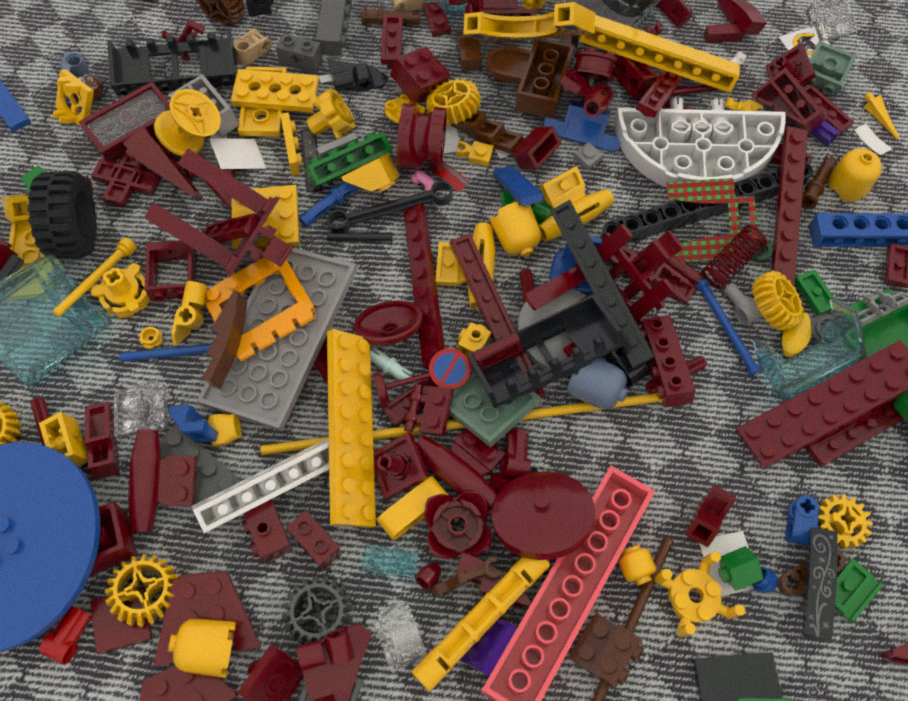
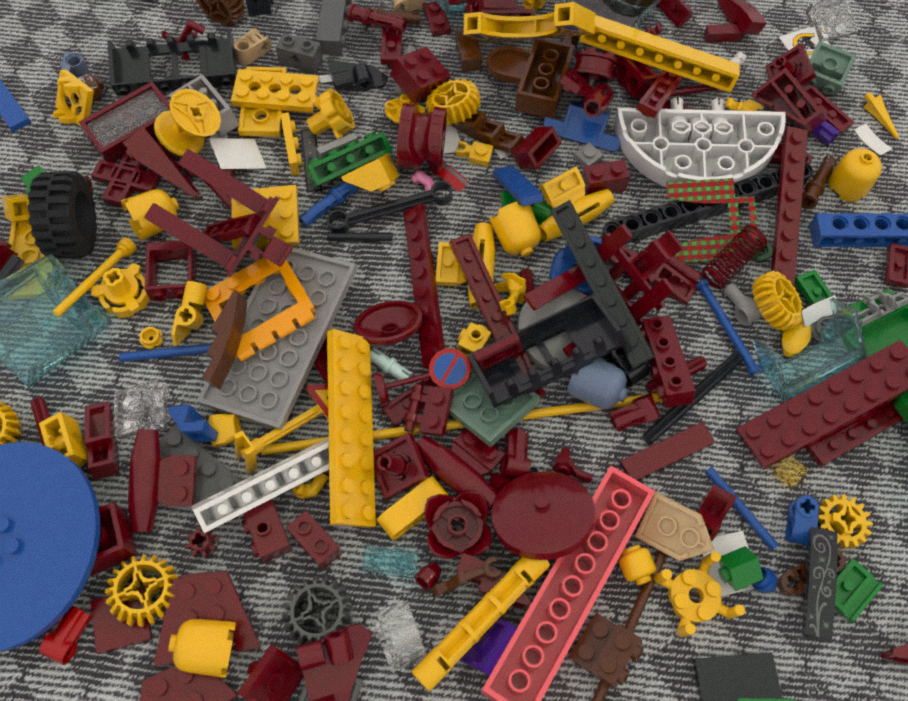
(139, 206): none -> yellow cylinder
(196, 539): none -> dark red gear
(249, 449): none -> yellow piece
(311, 489): none -> yellow arm
(368, 17): none -> dark red pin
(515, 287): none -> yellow piece
(565, 465): none -> dark red piece
(606, 175): none -> dark red brick
(639, 411): none -> dark red piece
(667, 452): none -> dark red tile
(674, 529): none -> tan tile
(702, 390): none -> black axle
(743, 510): none -> blue piece
(790, 471): none -> clear yellow tile
(816, 311): none -> white sticker

